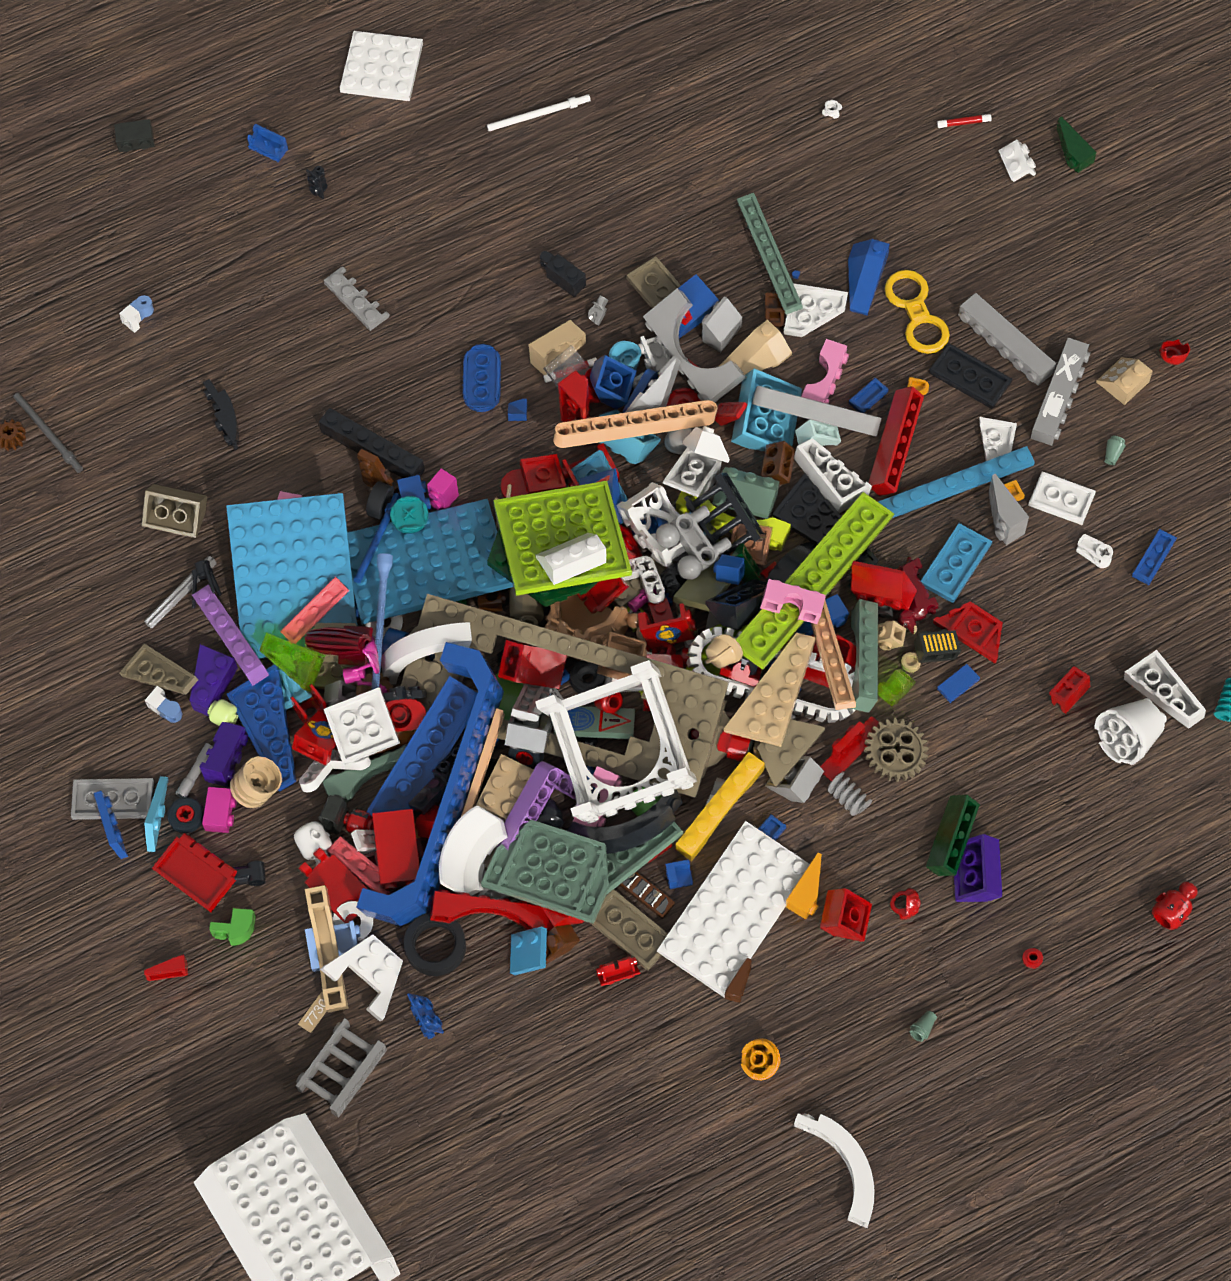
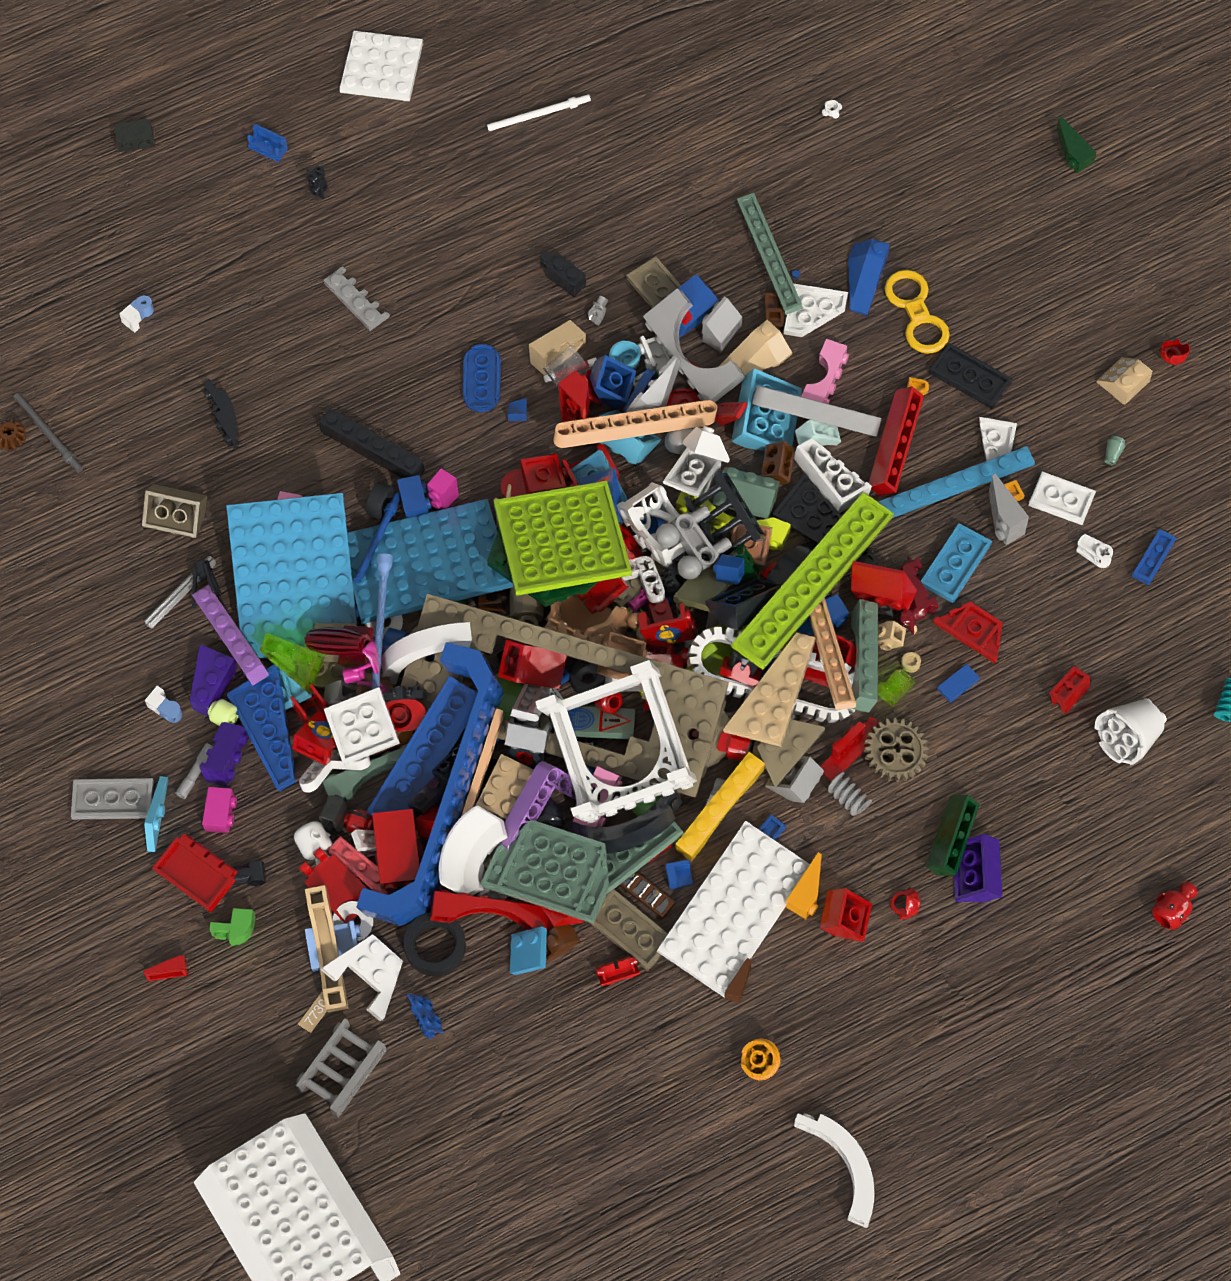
(110, 824): blue wing -> none
(157, 670): dark tan wing -> none
(180, 823): black bush -> none
(256, 782): tan wheel -> none
(315, 610): coral tile -> none
(373, 470): reddish brown wing -> none
(409, 514): teal tile -> none
(573, 557): white slope -> none
(723, 651): tan piece -> none
(808, 602): bright pink arch -> none
(868, 396): blue tile -> none
(922, 1027): sand green cone -> none
(937, 646): pearl dark grey brick -> none
(965, 120): red bar -> none
(1006, 339): light grey brick -> none
(1017, 160): white bracket -> none
(1032, 963): red plate -> none
(1060, 391): light grey brick -> none
(1163, 686): white wedge -> none

